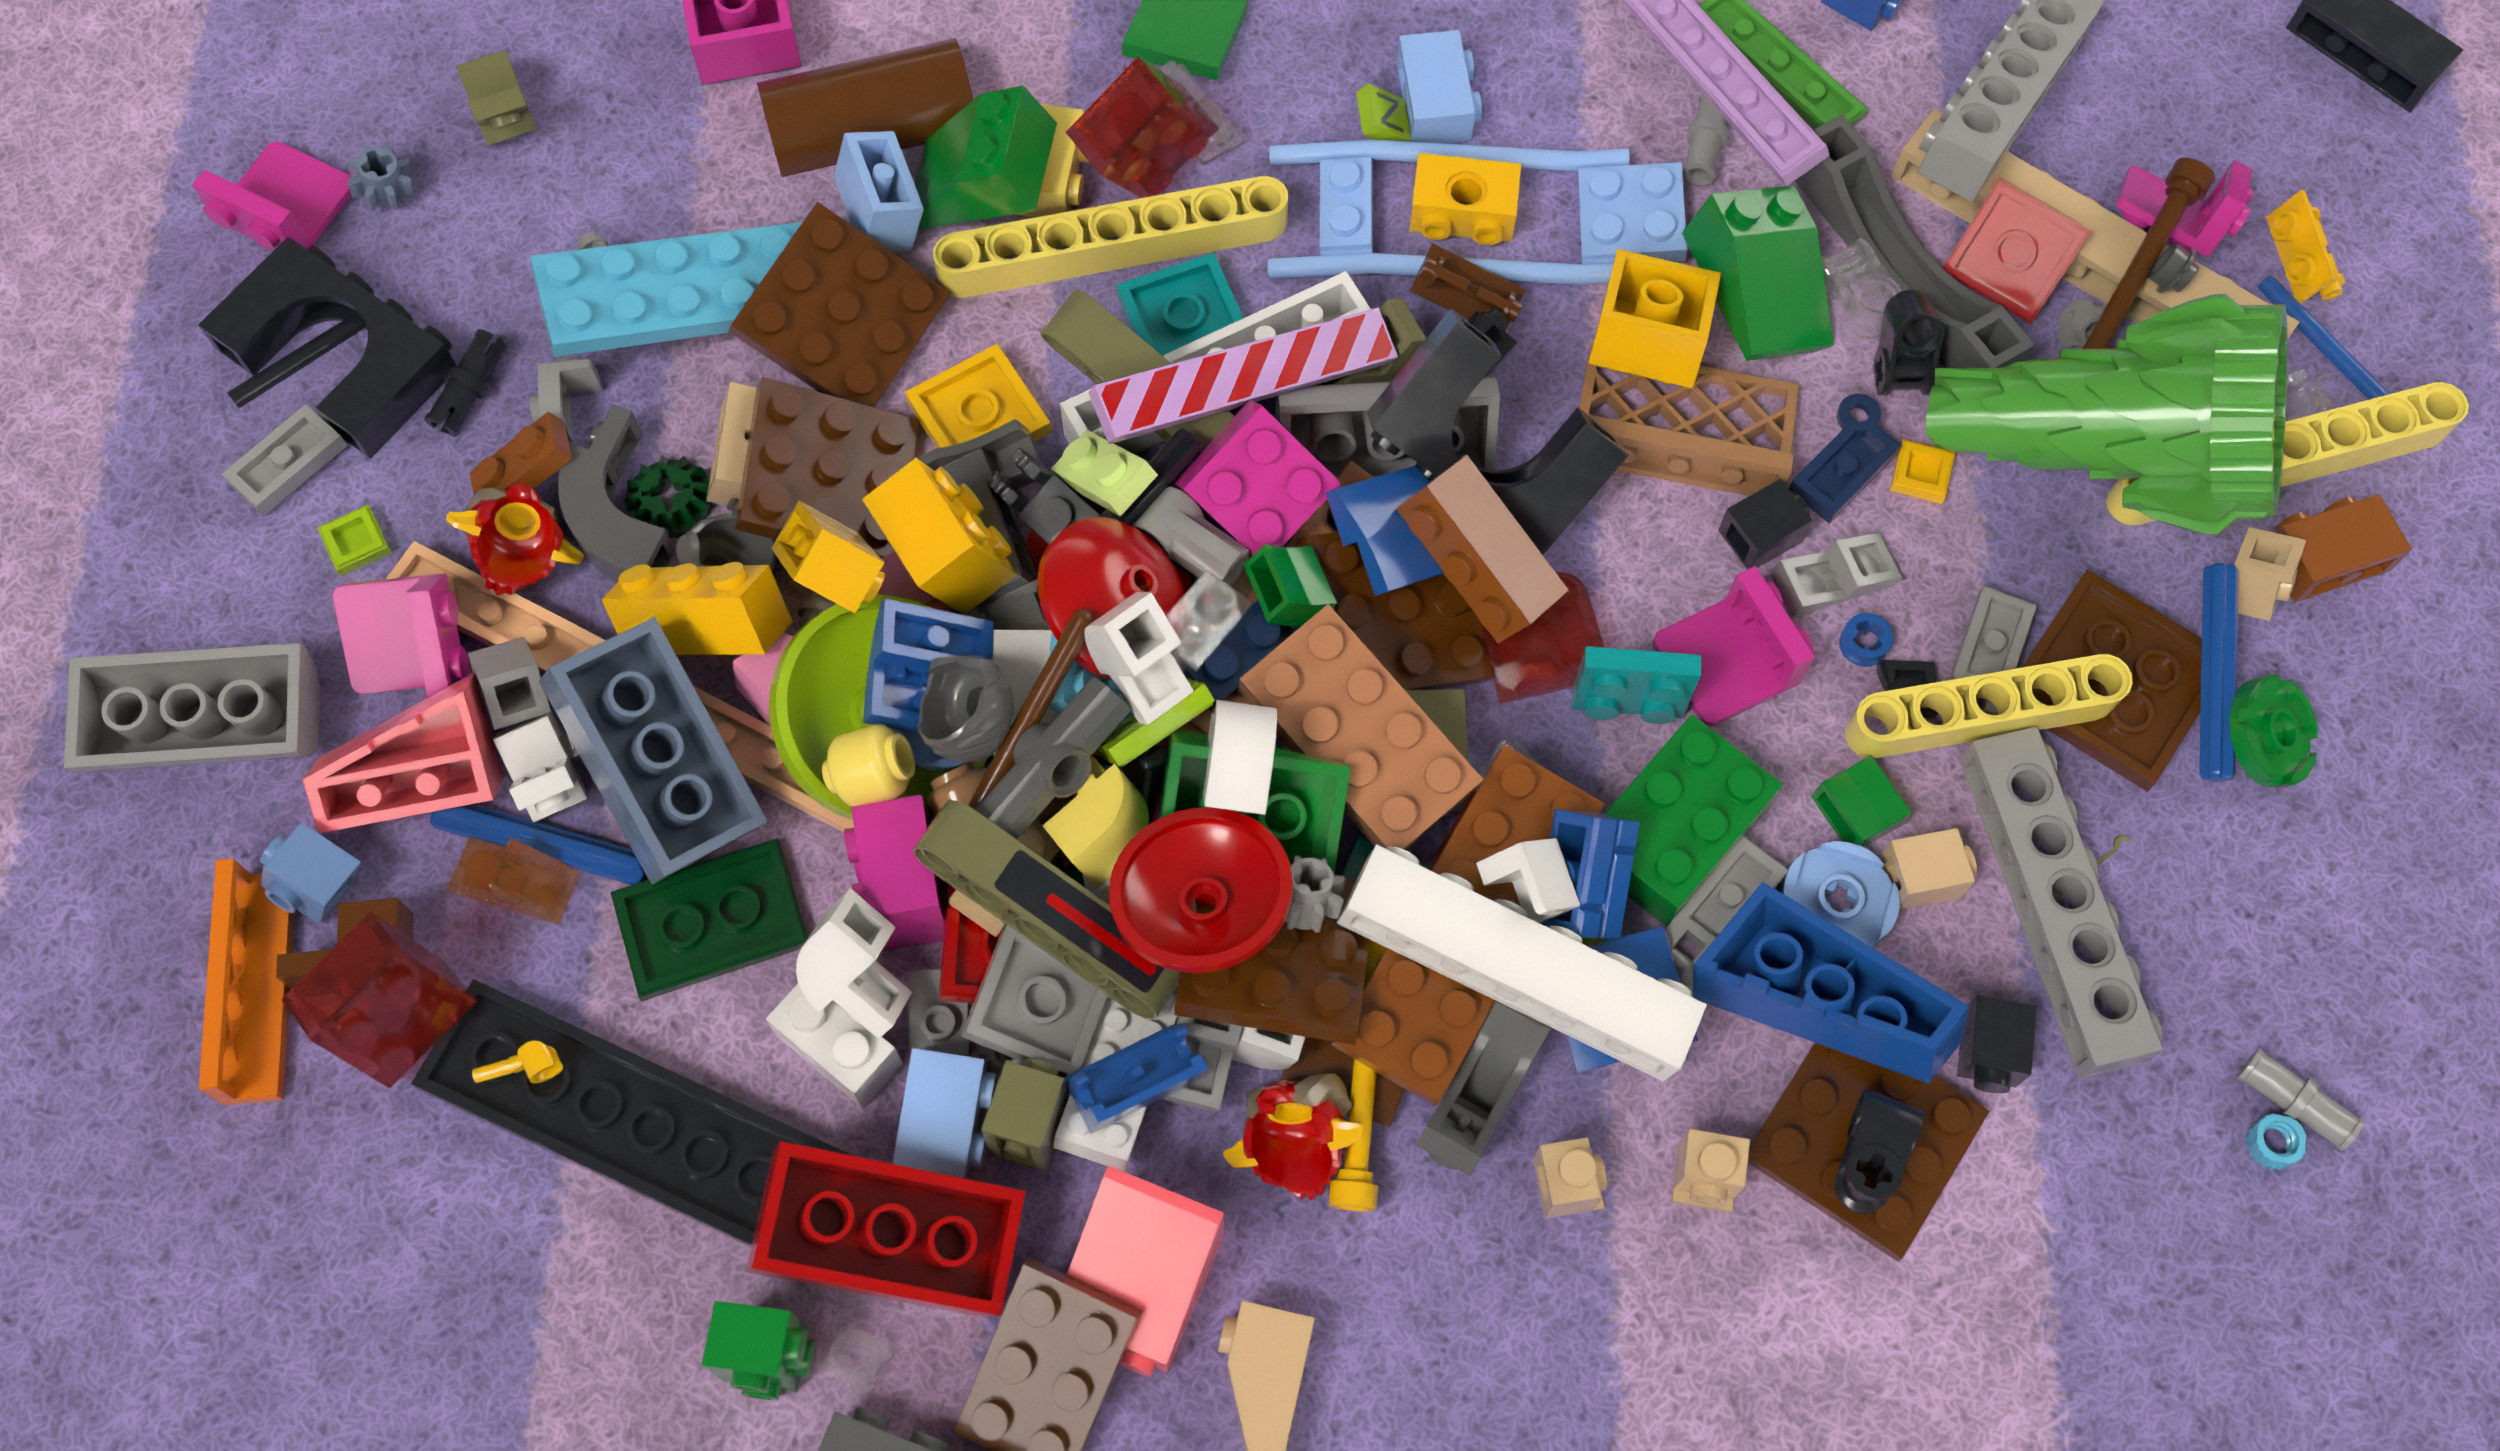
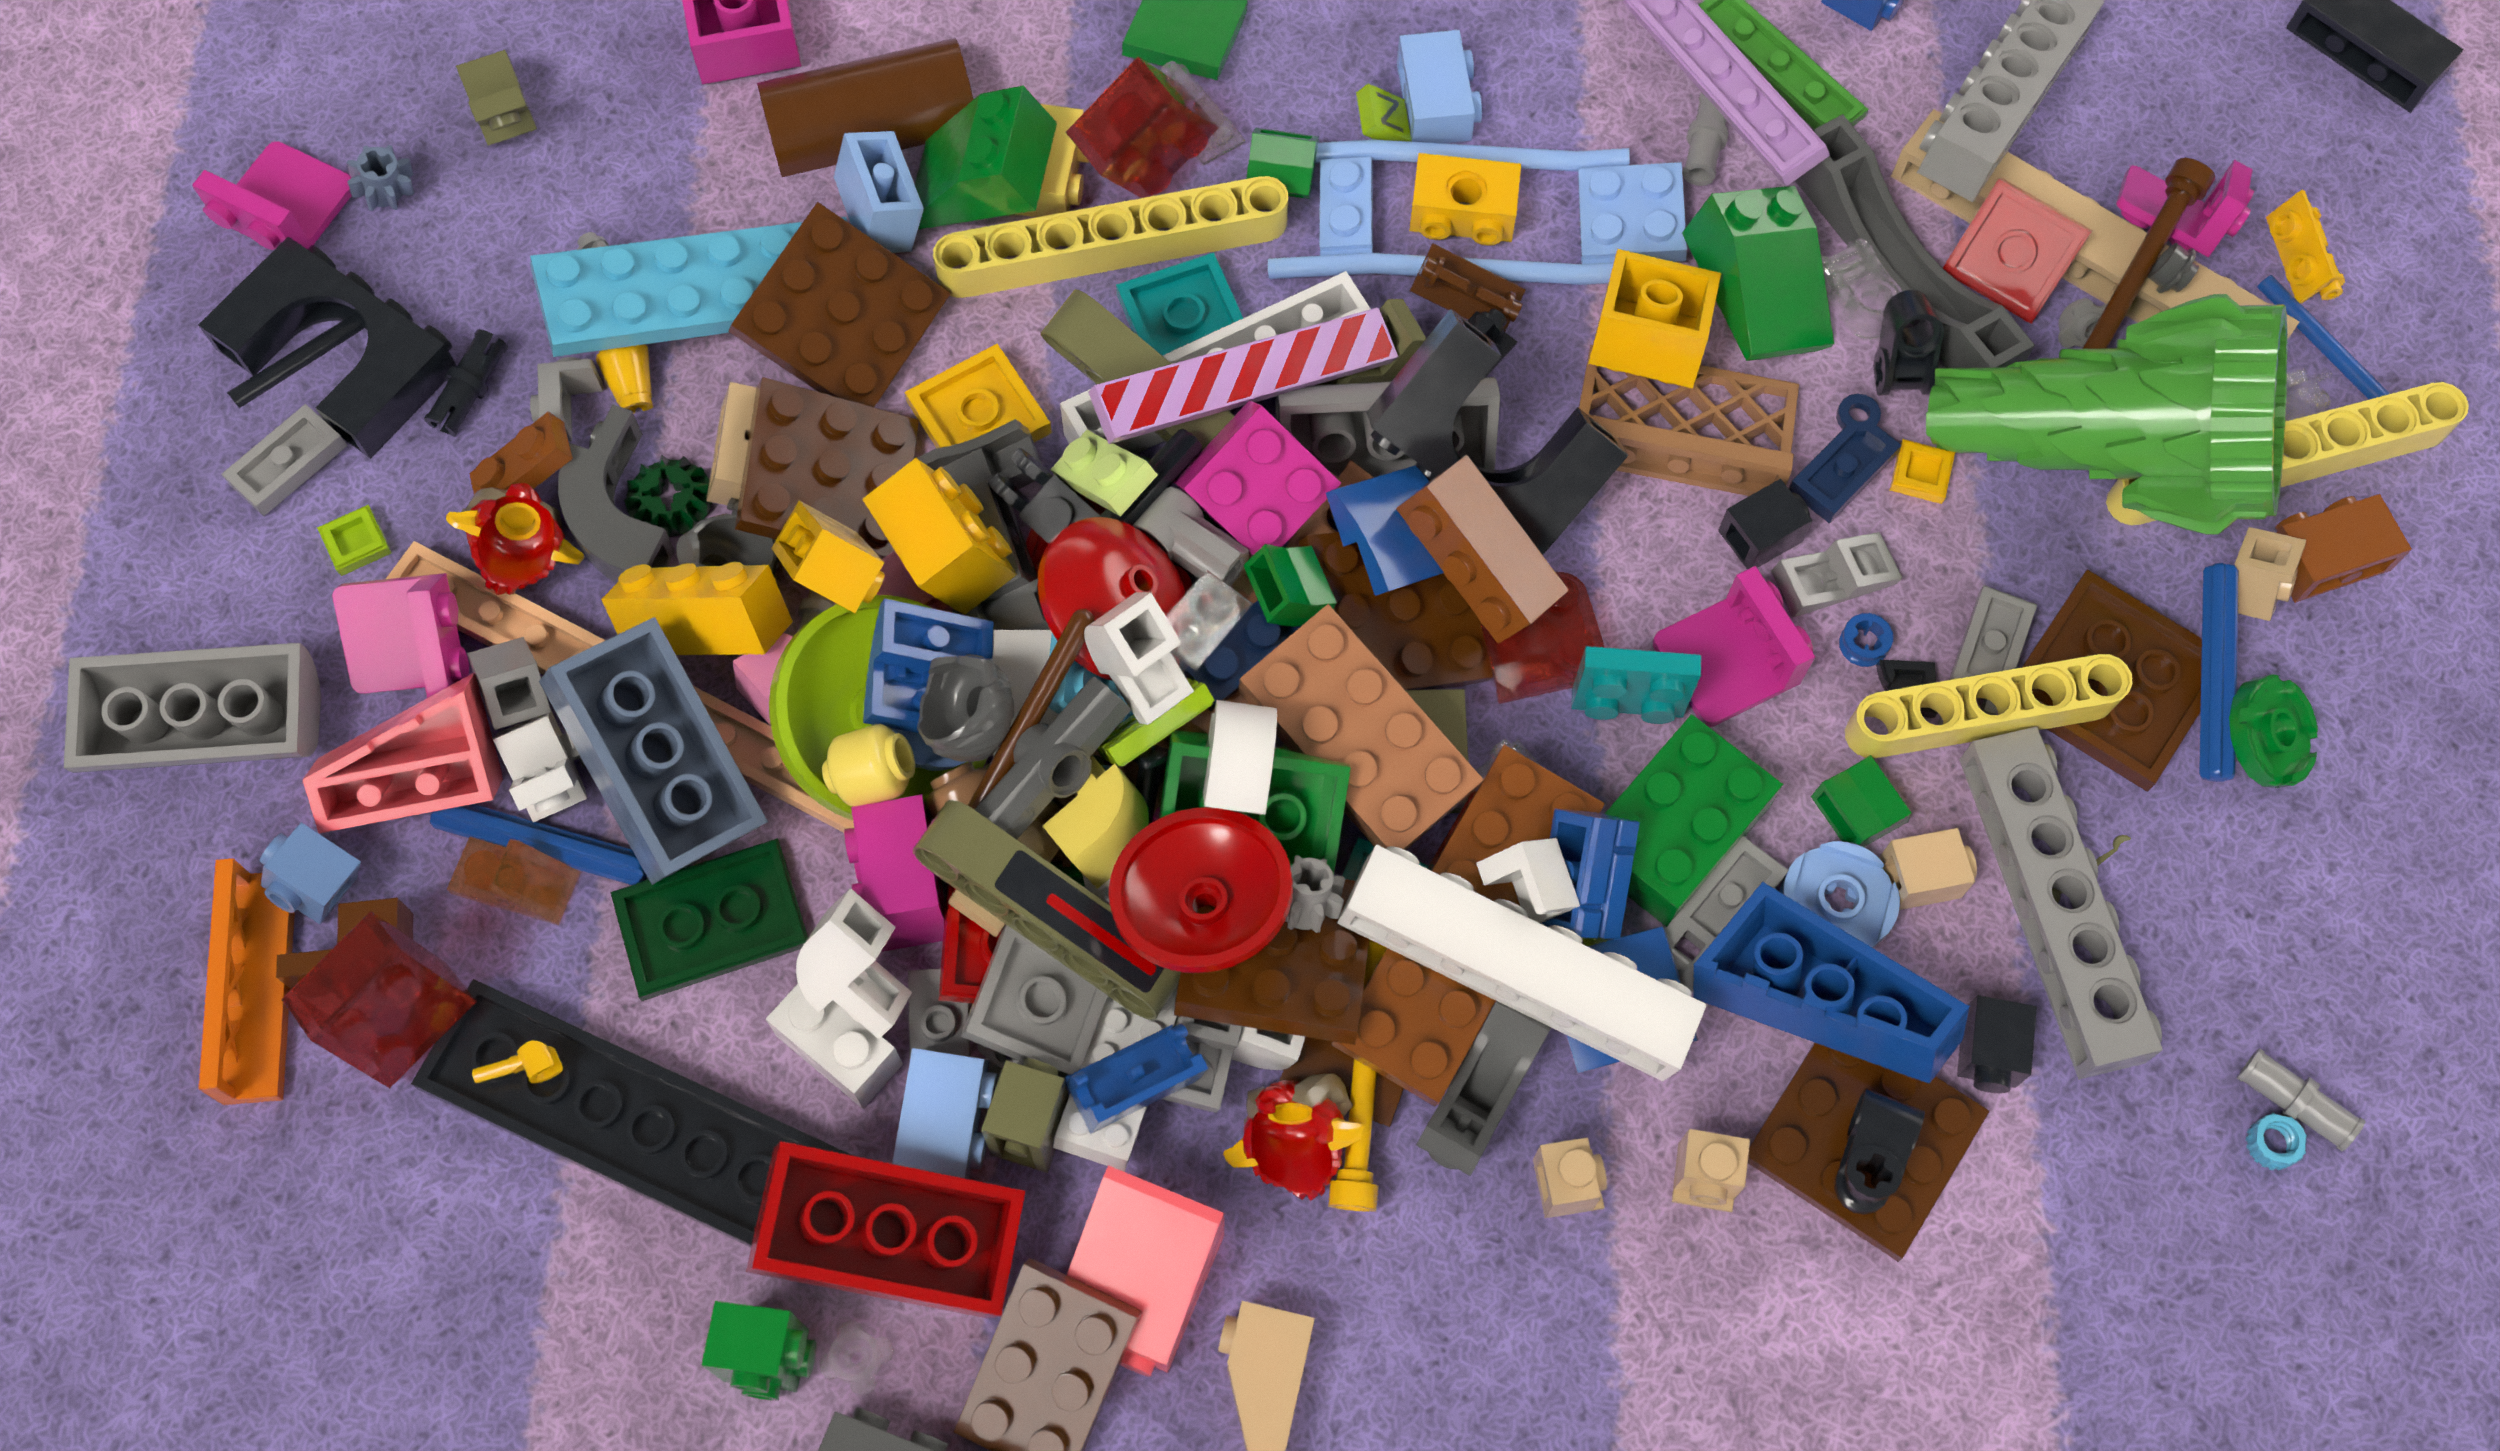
(628, 375): none -> yellow cone
(1284, 157): none -> green piece

